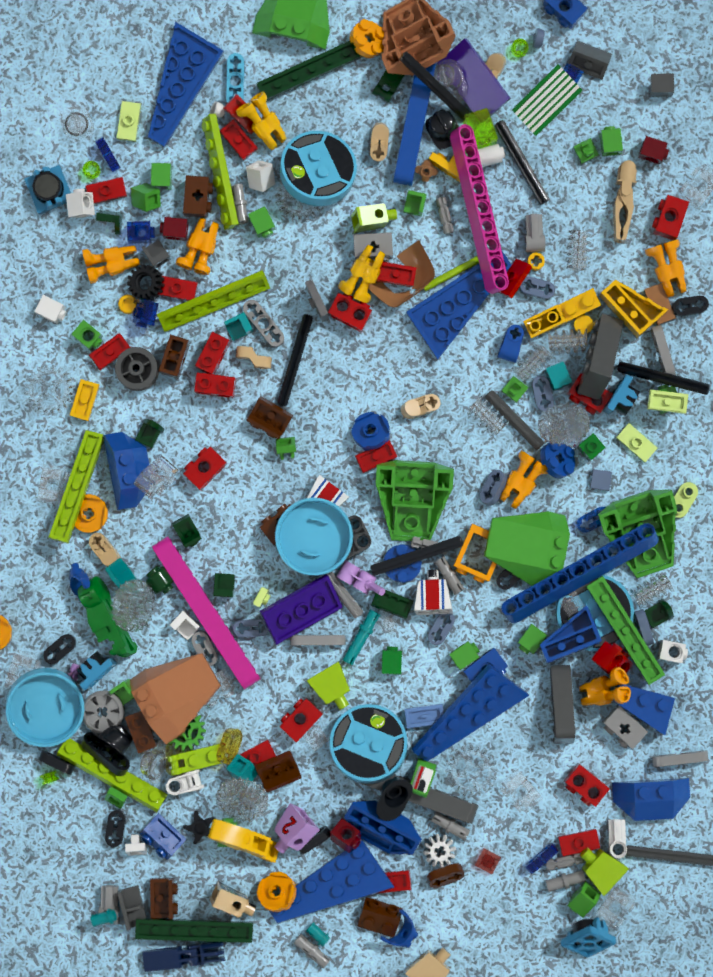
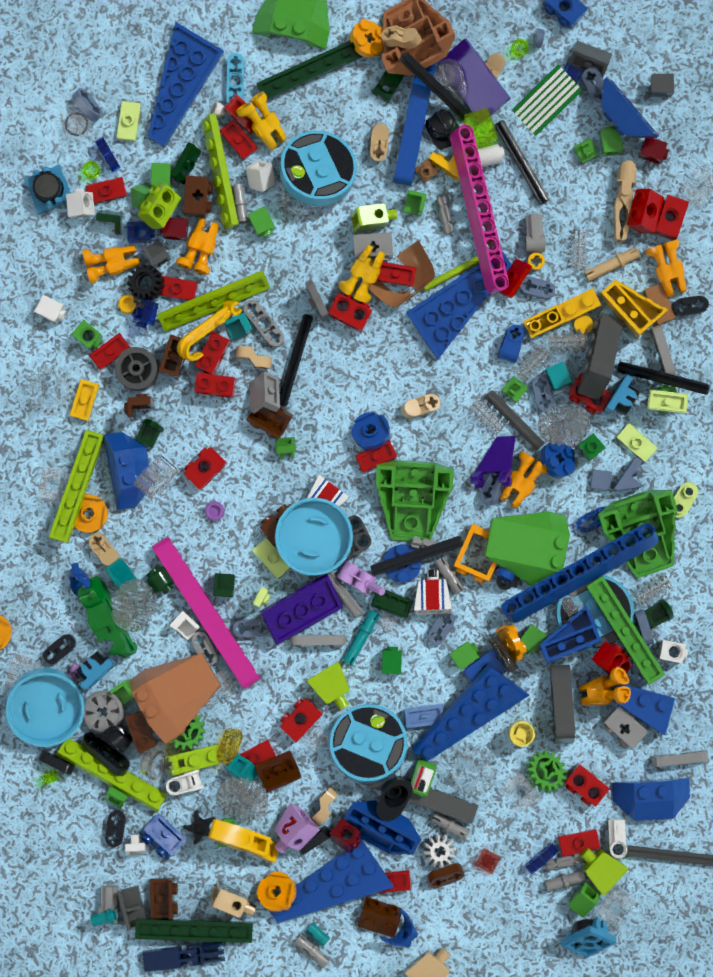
(87, 105): none -> sand blue beam
(141, 401): none -> reddish brown bracket
(158, 206): none -> lime brick
(186, 163): none -> dark green plate
(187, 531): dark green bracket -> none
(205, 328): none -> yellow piece
(214, 511): none -> medium lavender tile
(264, 392): none -> light grey panel
(271, 558): none -> yellowish green plate
(323, 813): none -> tan piece
(401, 37): none -> tan piece
(496, 460): none -> dark purple flag
(504, 574): none -> blue tile
(510, 638): none -> light orange plate
(510, 666): none -> clear smoke pin
(521, 733): none -> light yellow wheel
(546, 771): none -> bright green gear
(590, 85): none -> sand blue beam
(611, 264): none -> tan pin
(623, 113): none -> blue wedge
(626, 480): none -> sand blue slope
(645, 211): none -> red brick

